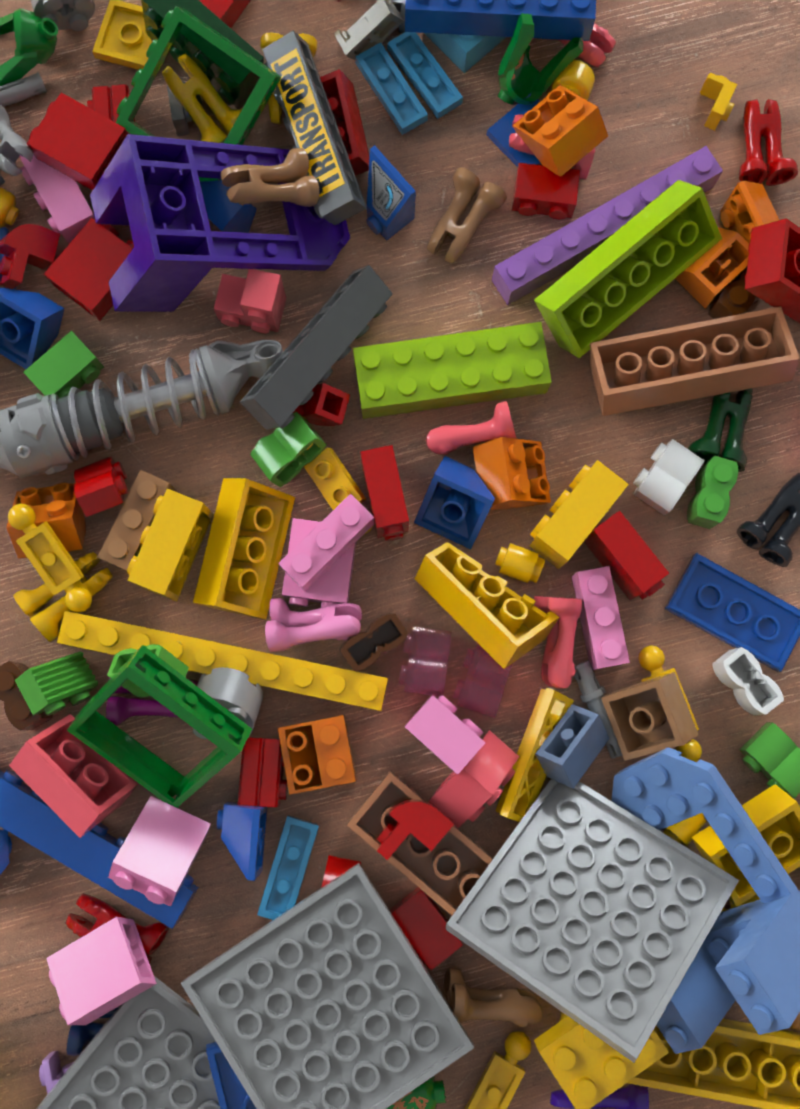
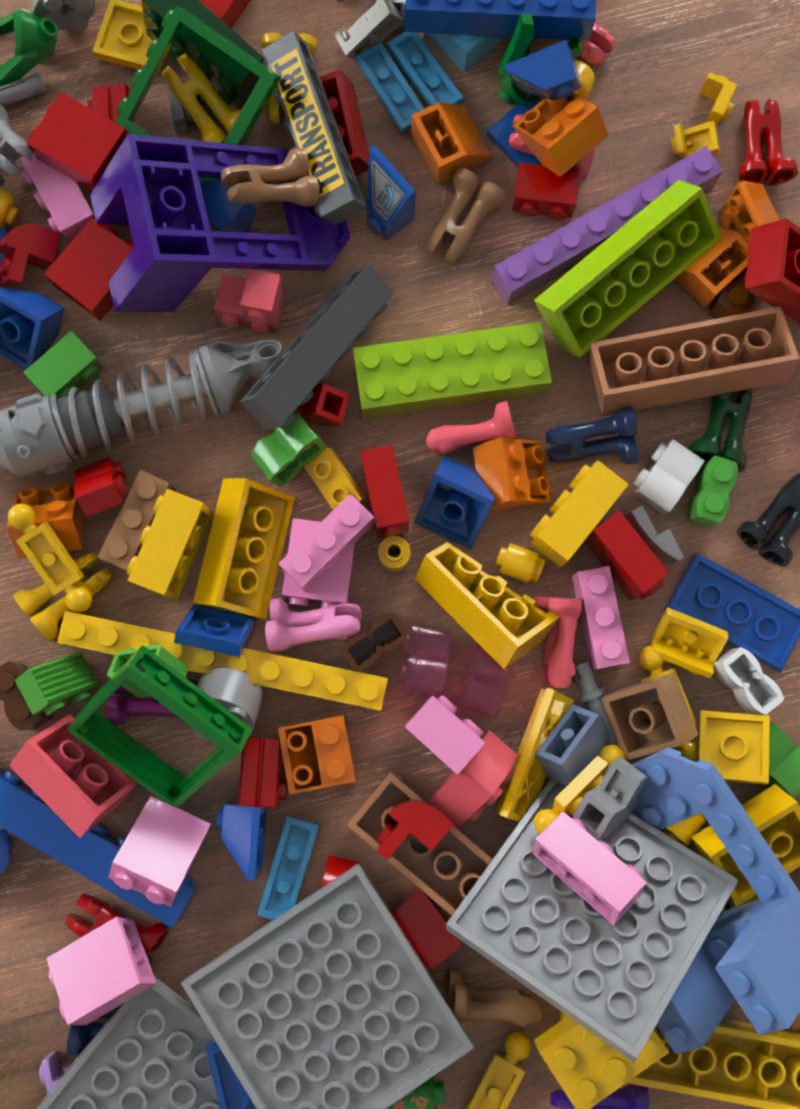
(215, 630): none -> blue tile
(398, 563): none -> yellow brick
(448, 139): none -> orange slope
(546, 73): none -> blue slope
(571, 796): none -> yellow plate
(572, 445): none -> dark blue piece
(589, 867): none -> bright pink brick
(612, 801): none -> light grey brick
(661, 544): none -> light grey slope
(688, 642): none -> yellow bracket
(695, 138): none -> yellow bracket
(736, 745): none -> yellow plate

